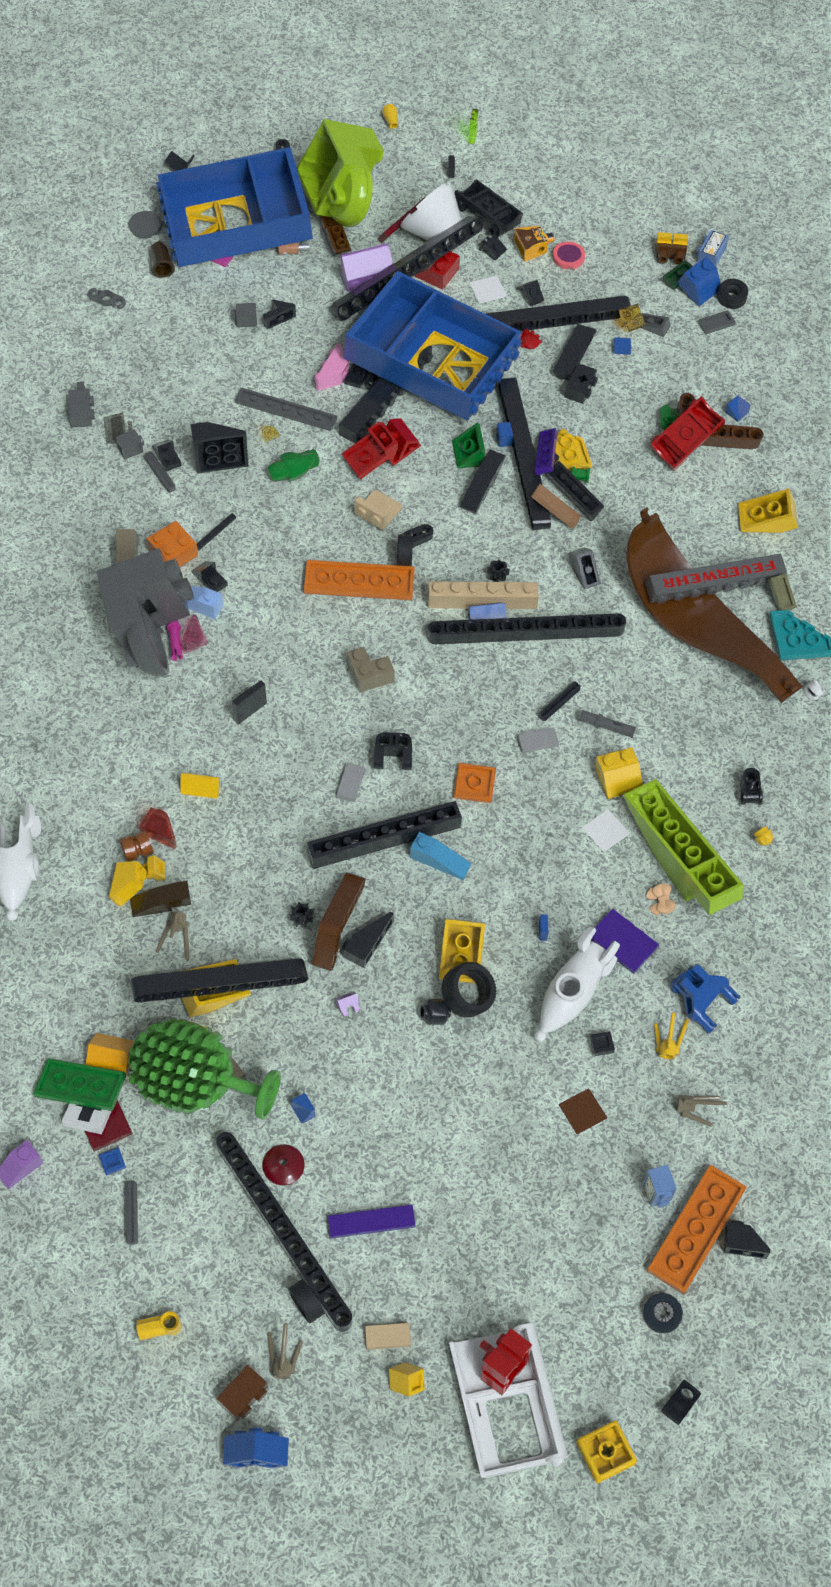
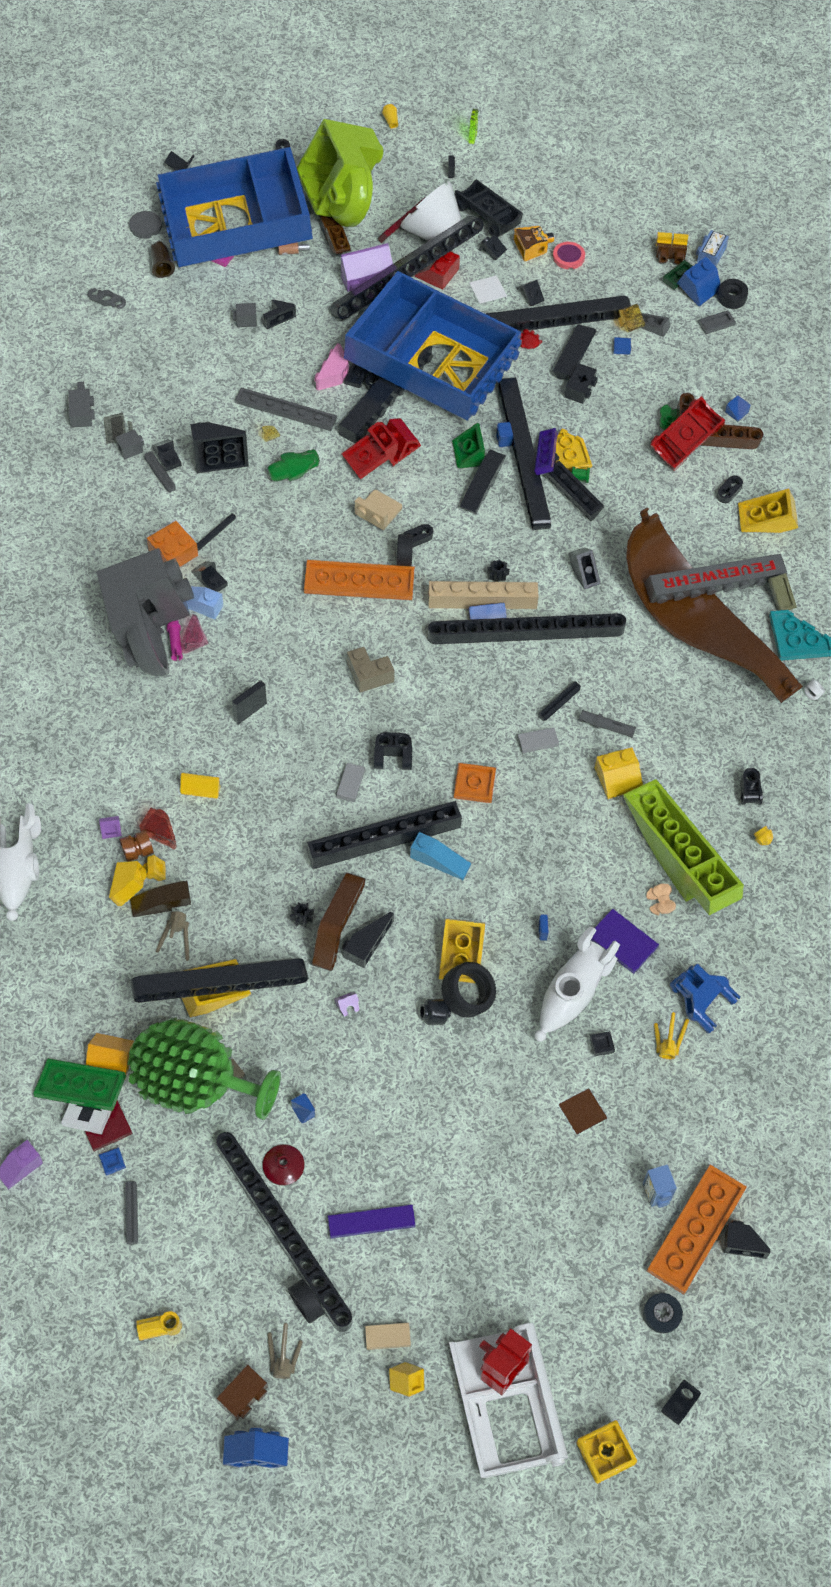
(110, 827): none -> medium lavender tile
(126, 544): dark tan slope -> none
(556, 506): medium nougat tile -> none
(606, 830): white sticker -> none
(687, 1104): dark tan plant -> none
(726, 487): none -> black beam

